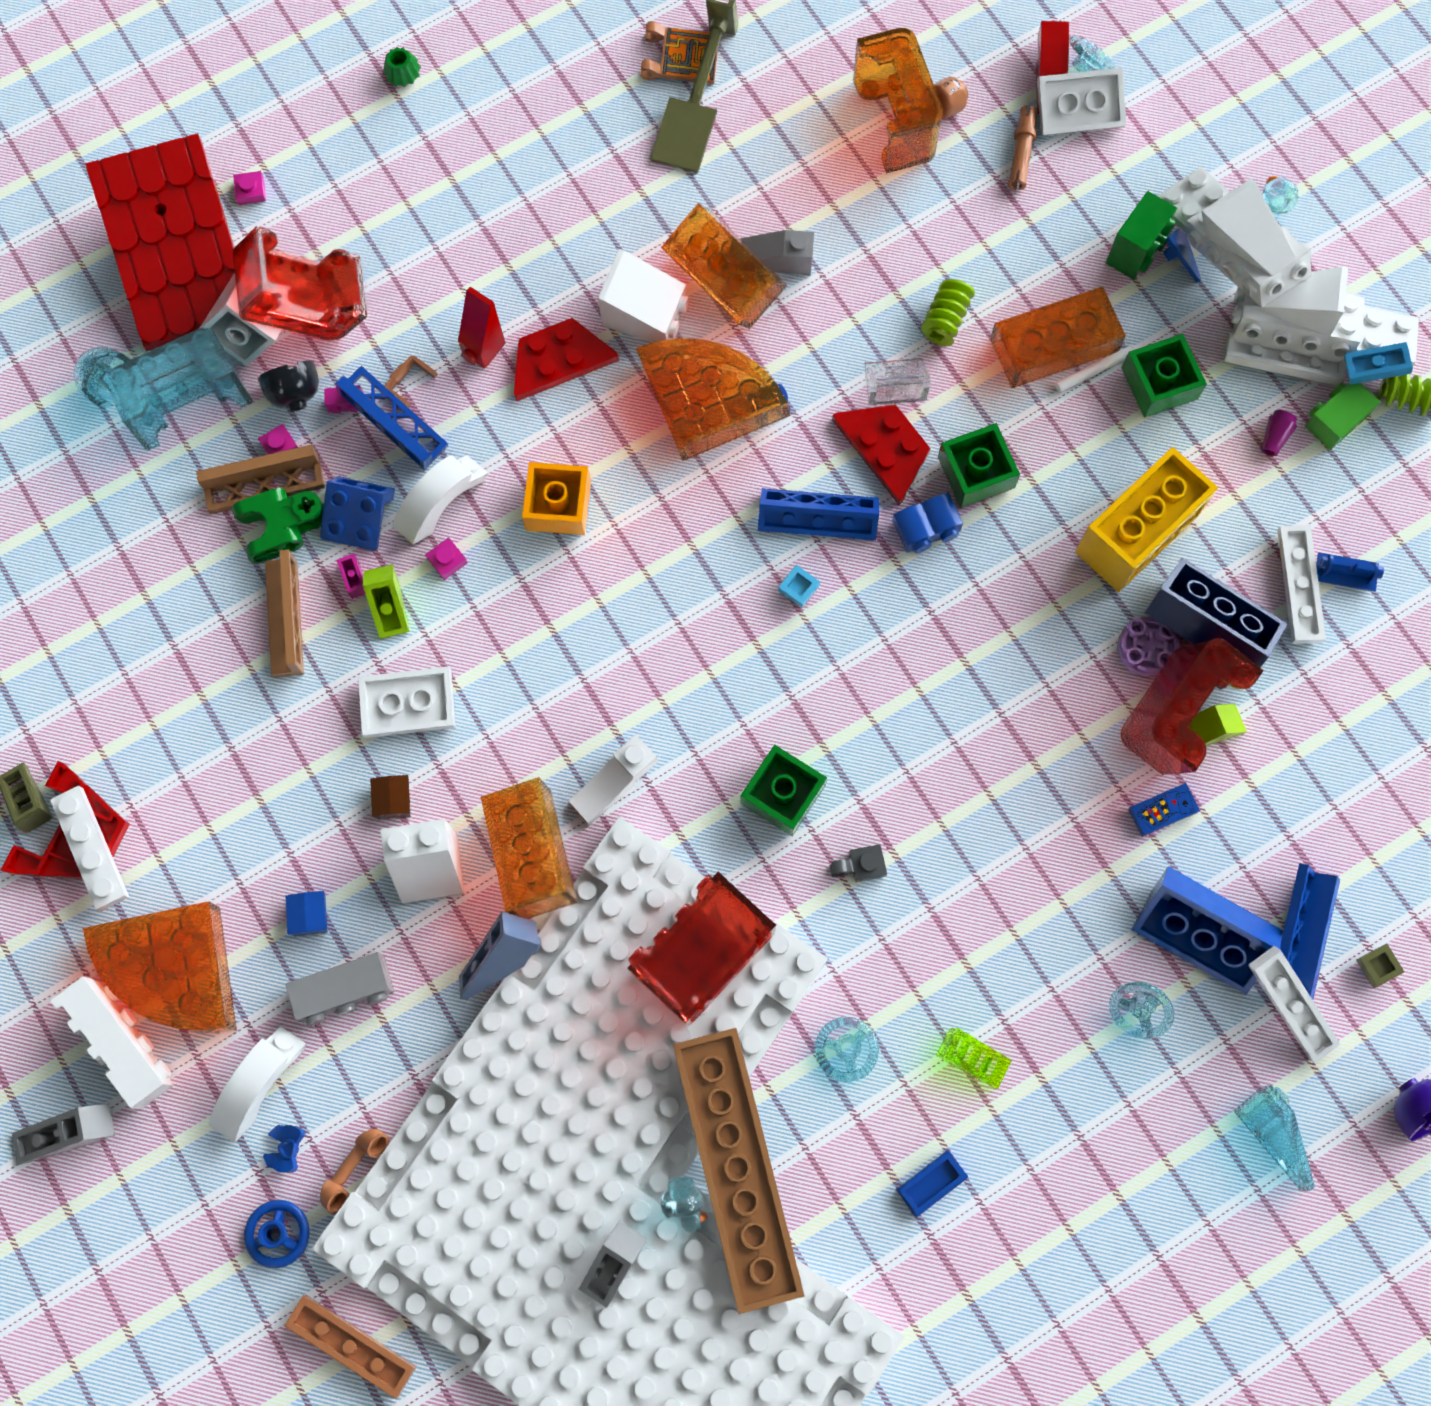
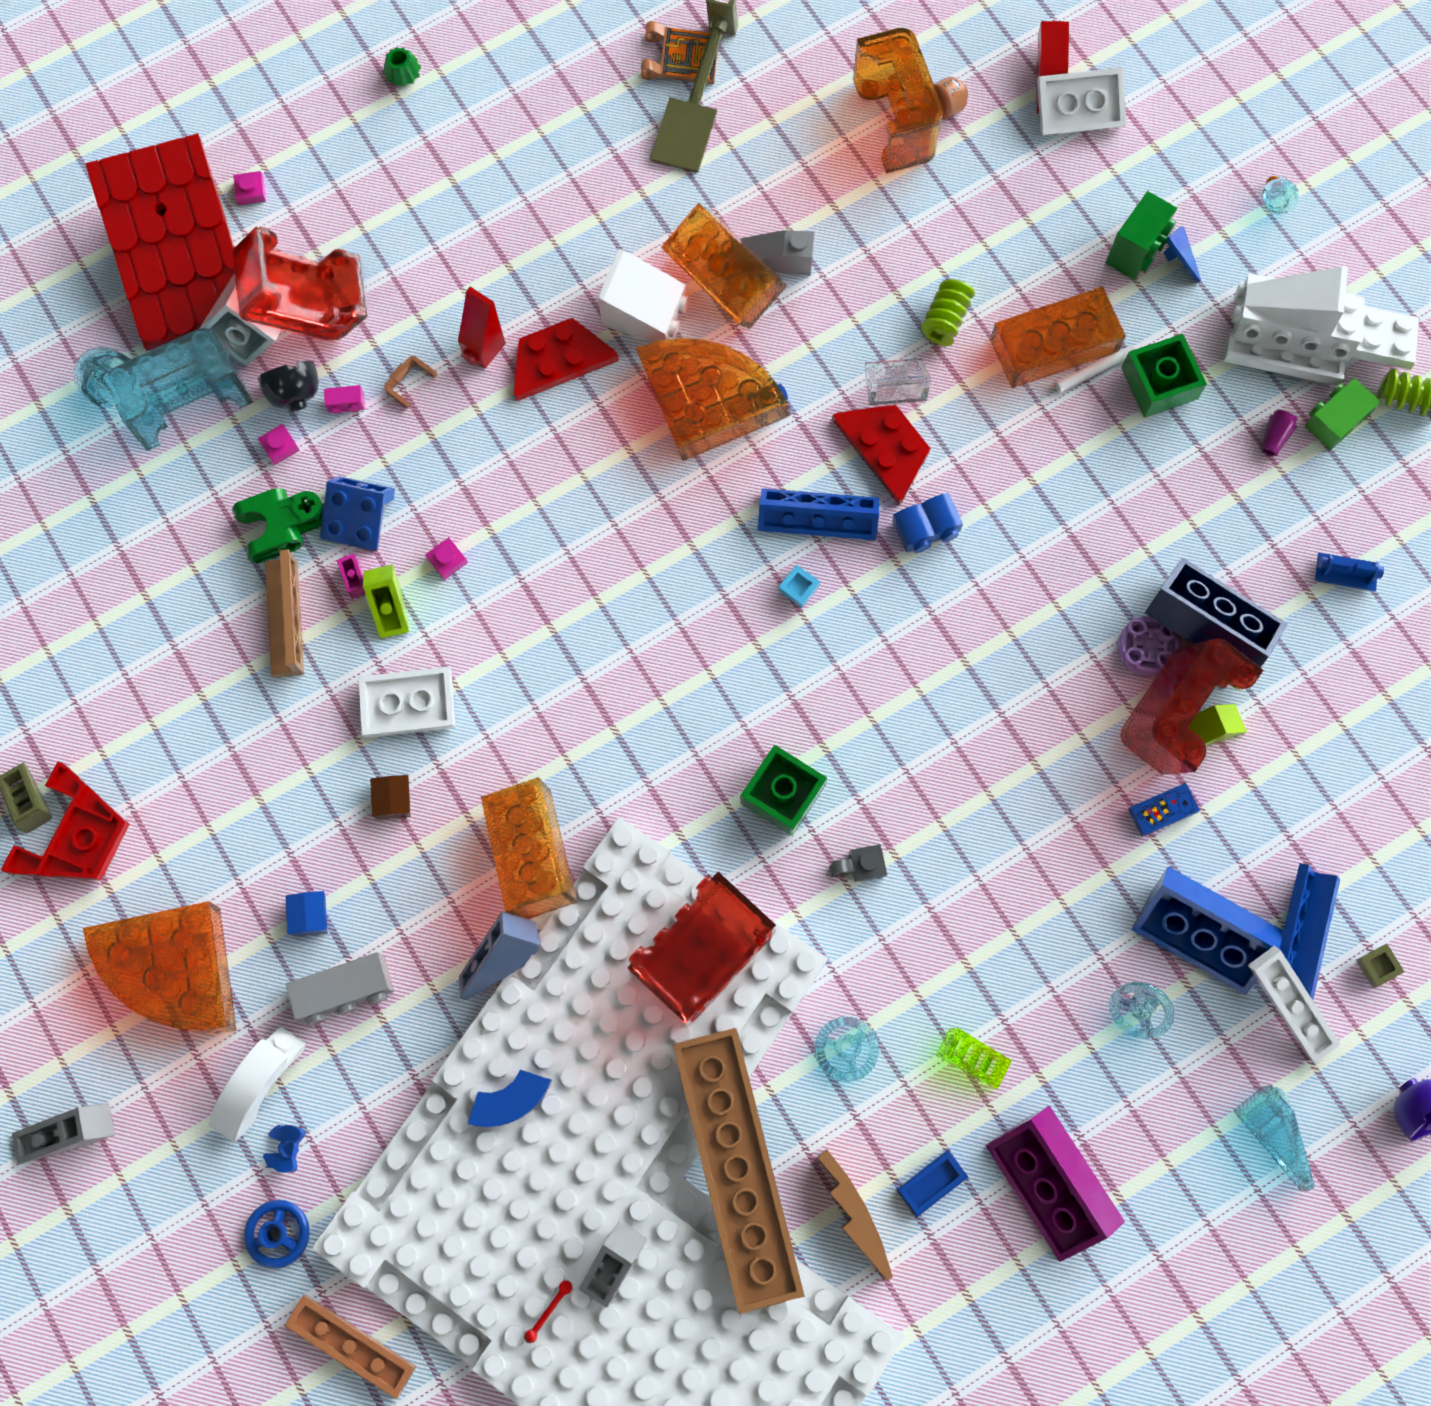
(89, 848): white plate -> none
(114, 1041): white wedge -> none
(259, 469): medium nougat fence -> none
(332, 1193): nougat bar -> none
(388, 421): blue fence -> none
(423, 860): white slope -> none
(433, 493): white arch -> none
(509, 1103): none -> blue tile
(556, 498): light orange brick -> none
(564, 1288): none -> red hinge
(613, 780): white slope -> none
(684, 1202): clear light blue animal -> none
(860, 1225): none -> medium nougat slope
(978, 465): green brick -> none
(1024, 137): nougat pin -> none
(1055, 1184): none -> magenta slope
(1089, 55): clear light blue piece -> none
(1145, 519): yellow brick -> none
(1239, 235): white wedge -> none
(1301, 584): white plate -> none
(1378, 363): dark azure plate -> none

